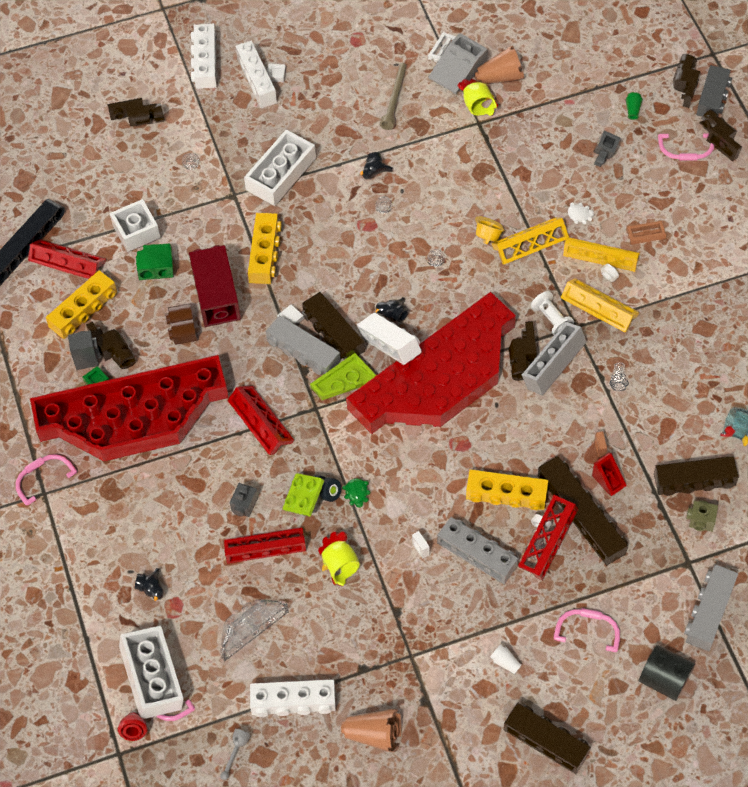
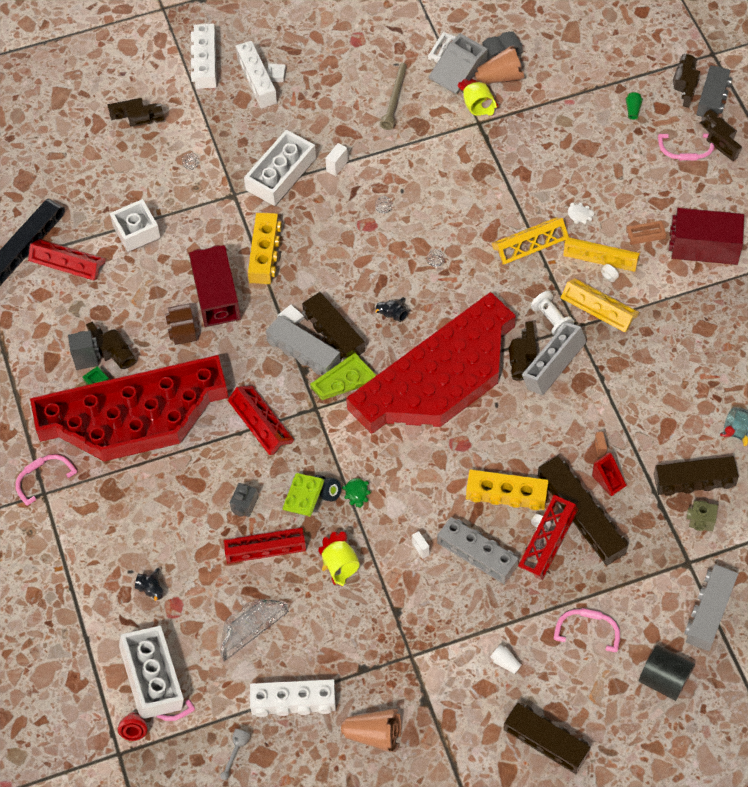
(72, 306): yellow brick -> none
(155, 262): green piece -> none
(336, 159): none -> white piece
(374, 166): black animal -> none
(389, 338): white brick -> none
(488, 229): yellow piece -> none
(498, 44): none -> dark grey brick
(605, 147): dark grey brick -> none
(619, 378): clear cone -> none
(706, 236): none -> dark red brick

